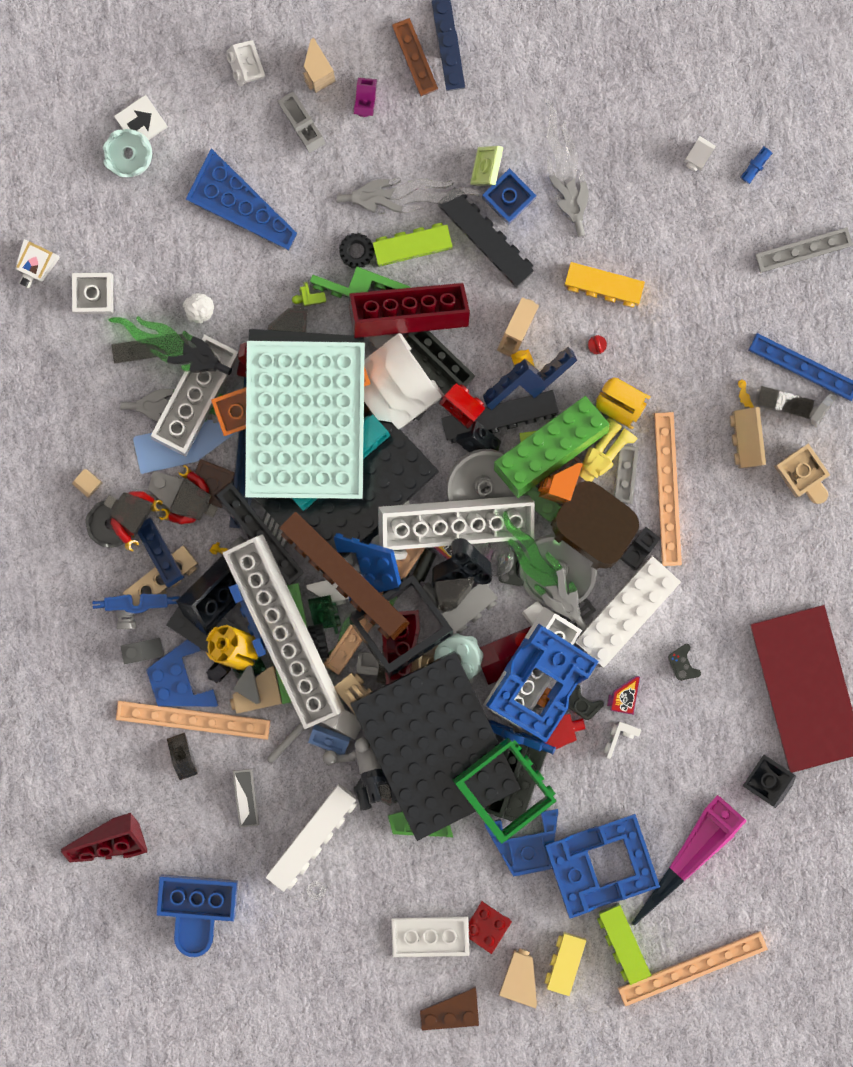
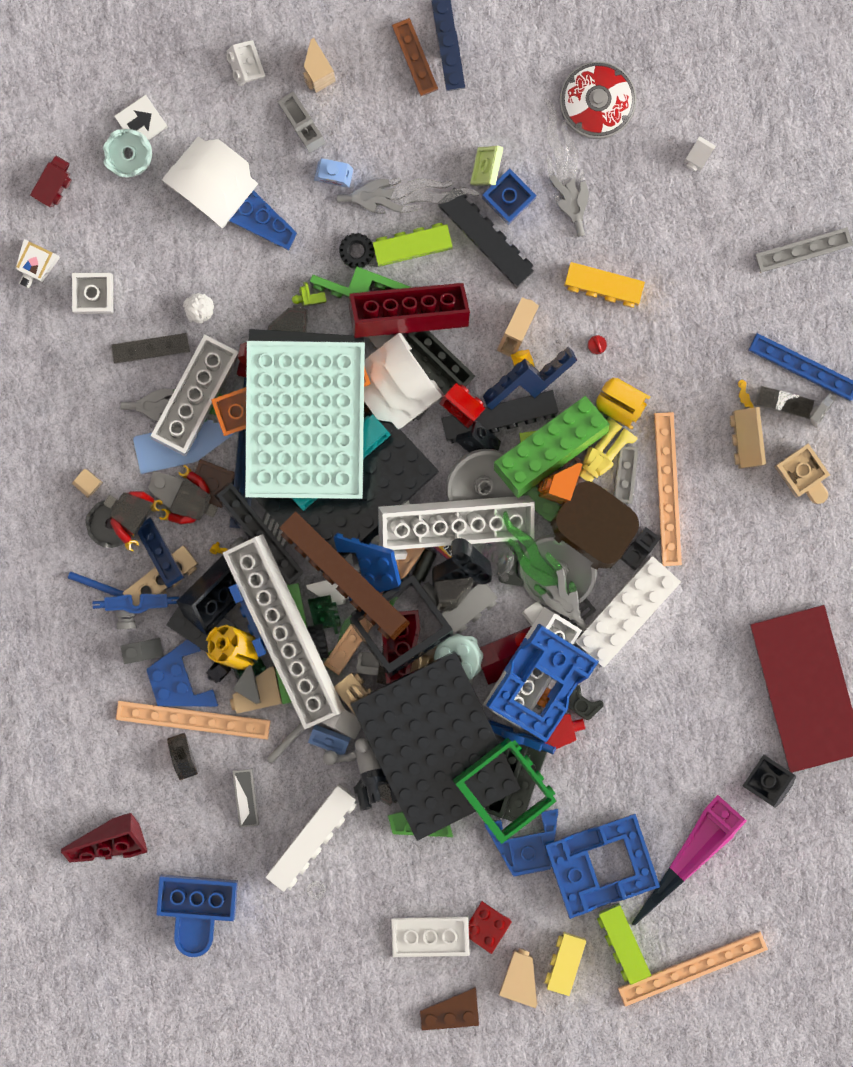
(52, 182): none -> dark red hinge
(95, 584): none -> blue bar
(177, 351): piece -> none
(212, 179): none -> white slope
(333, 172): none -> light blue torso
(365, 97): magenta brick -> none
(597, 100): none -> dish
(624, 697): slope -> none
(629, 731): white bracket -> none
(681, 665): pearl dark grey piece -> none
(756, 165): blue pin -> none

